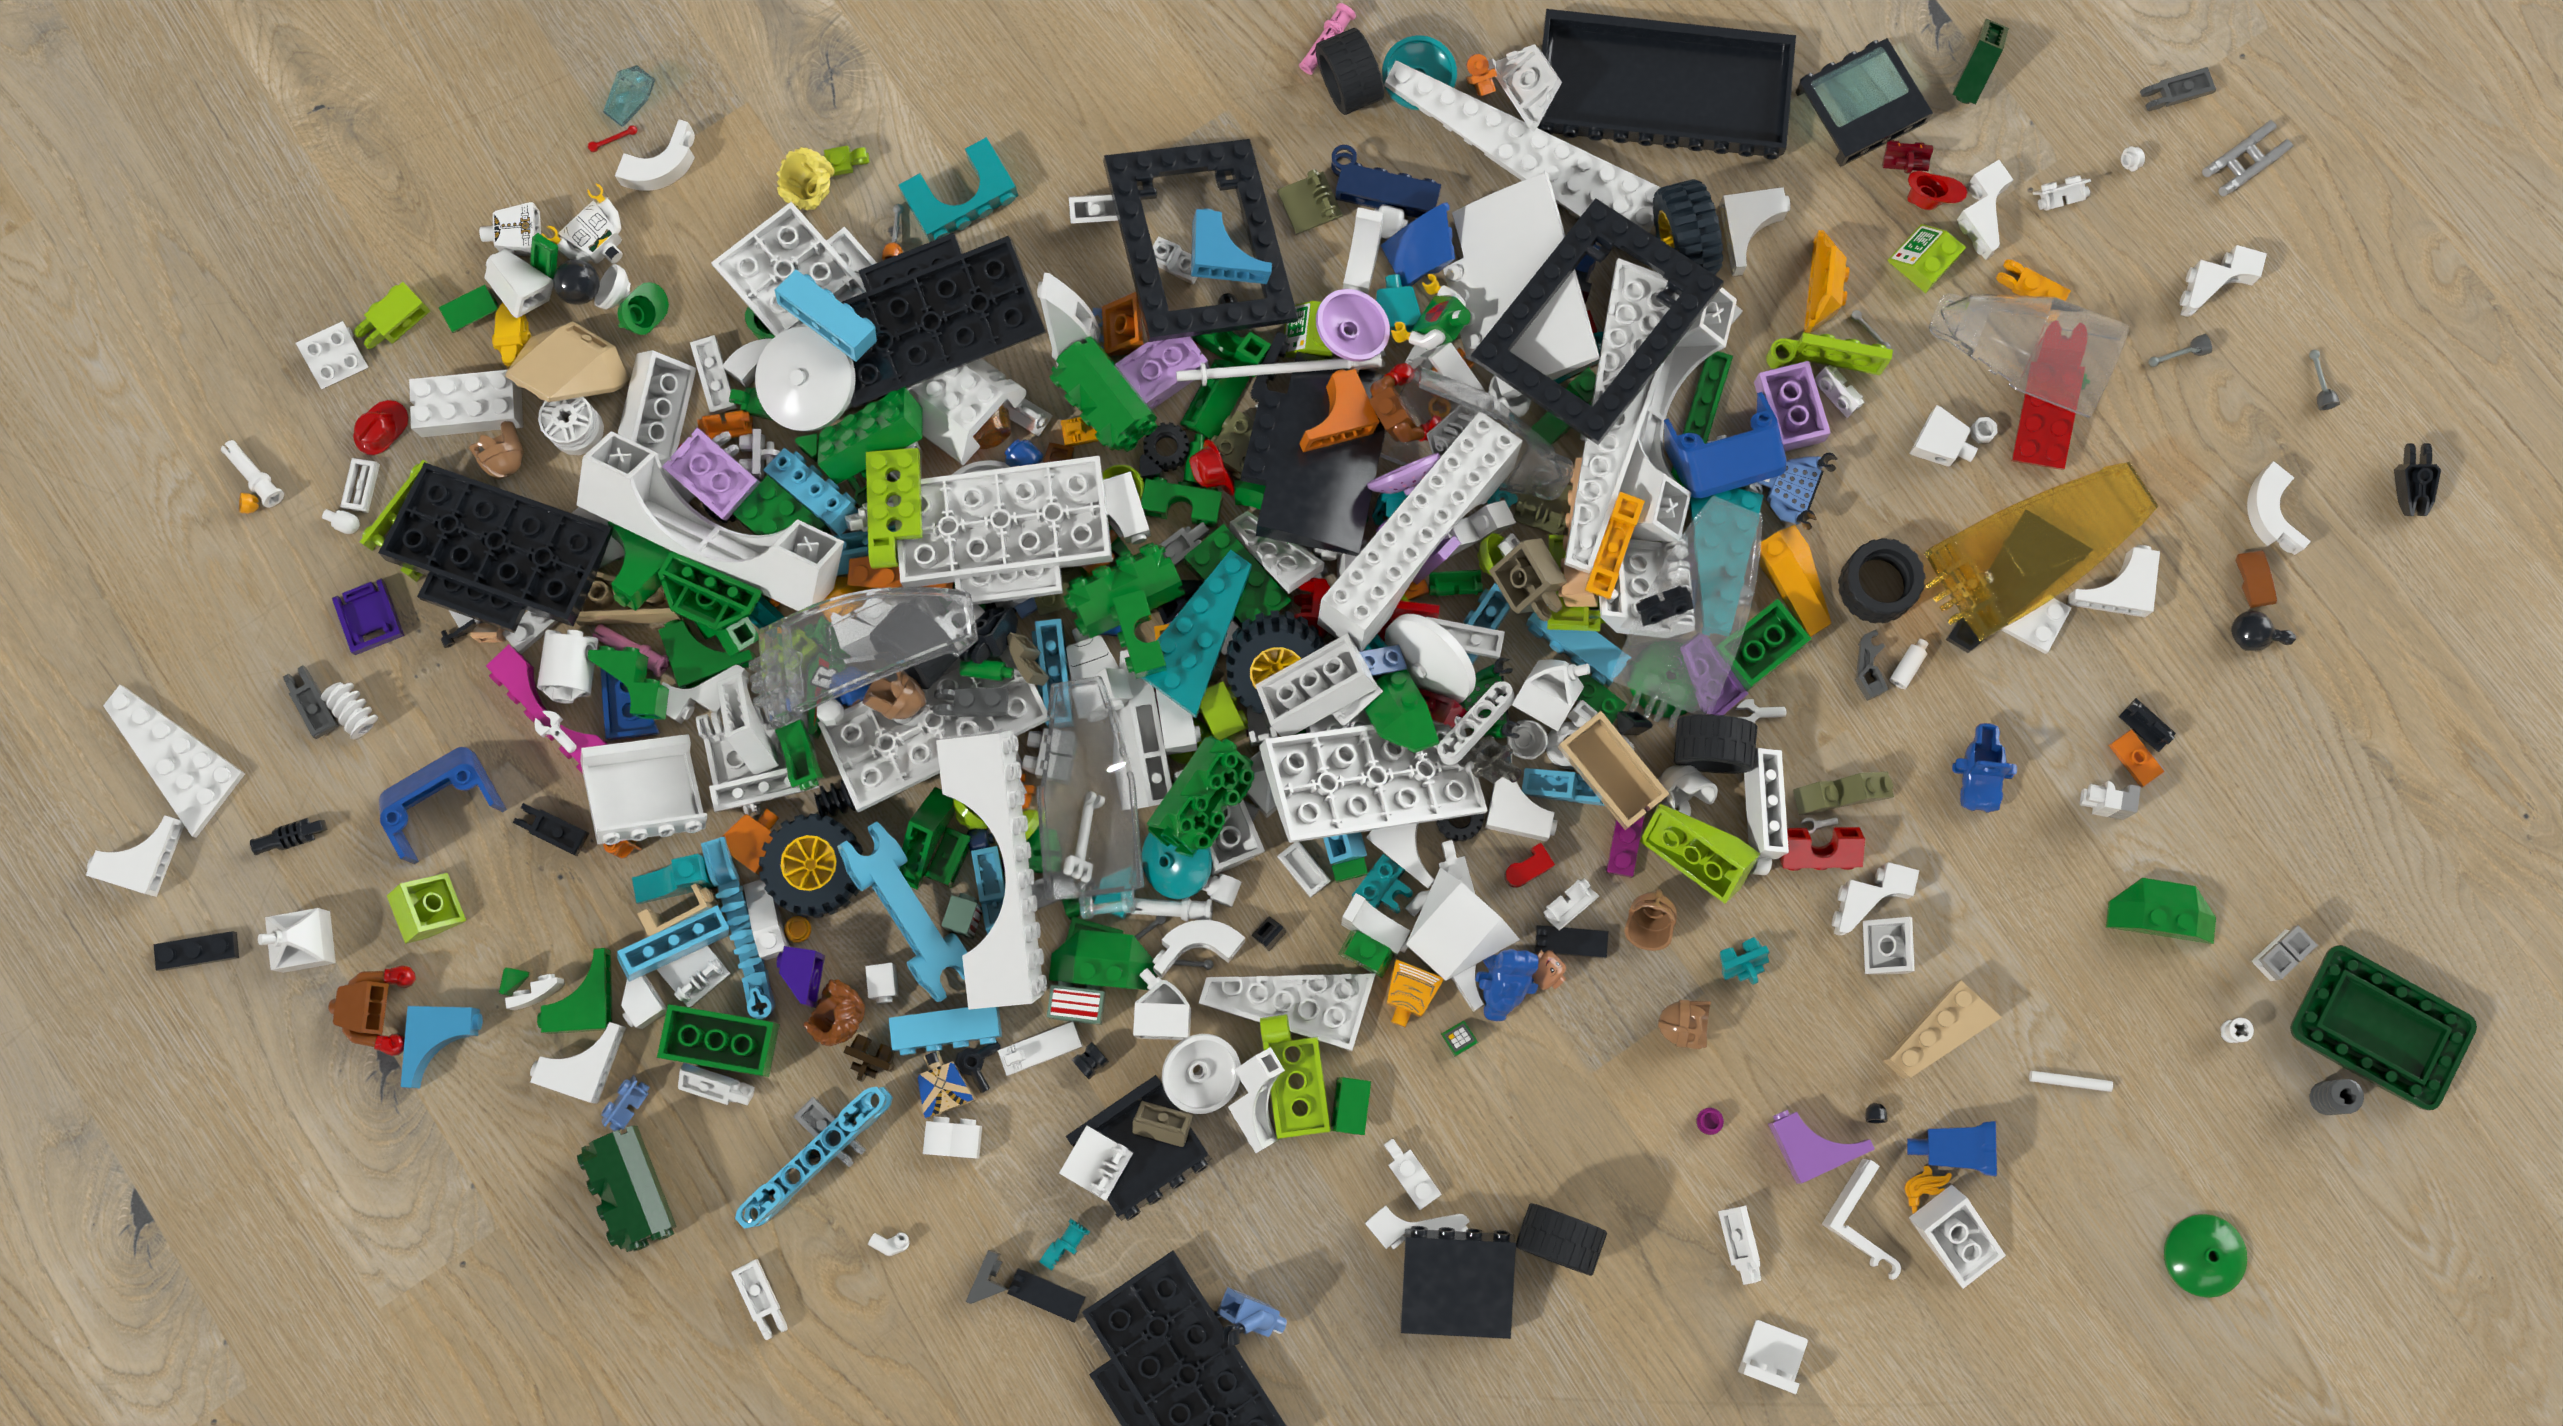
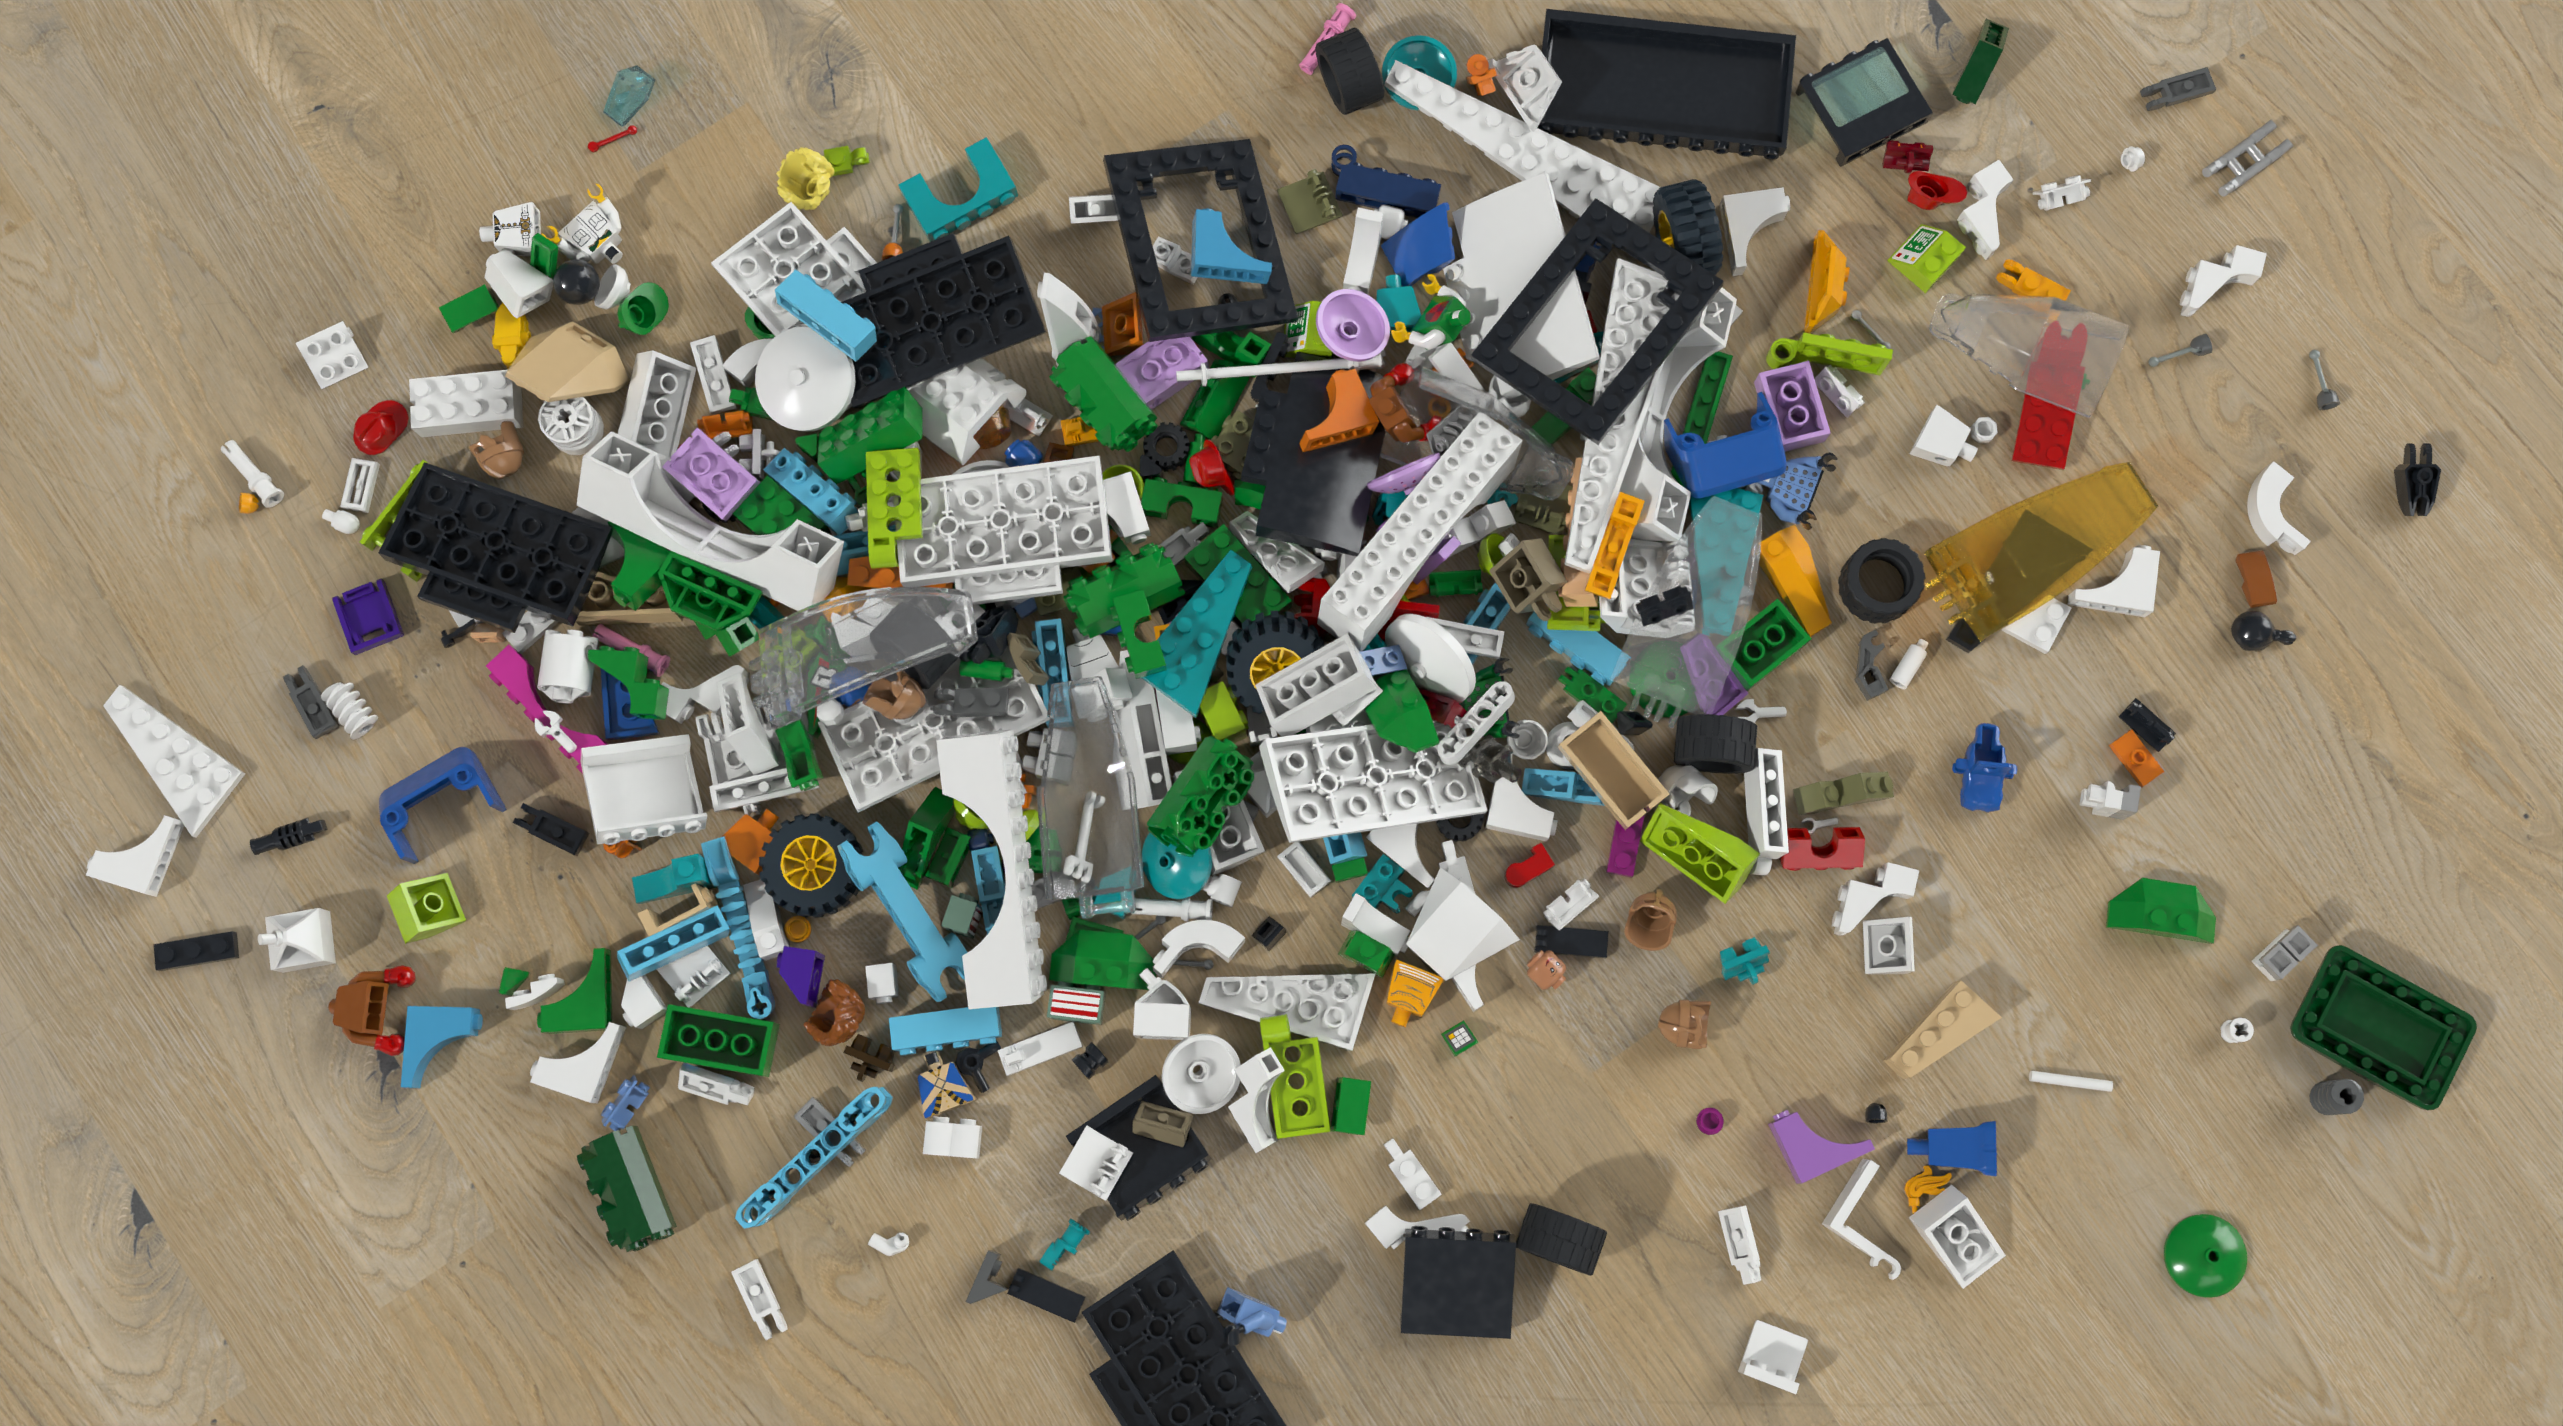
(391, 316): lime hinge -> none
(660, 170): white arch -> none
(694, 662): green arch -> none
(833, 800): black piece -> none
(1507, 981): blue piece -> none
(1551, 691): white piece -> none

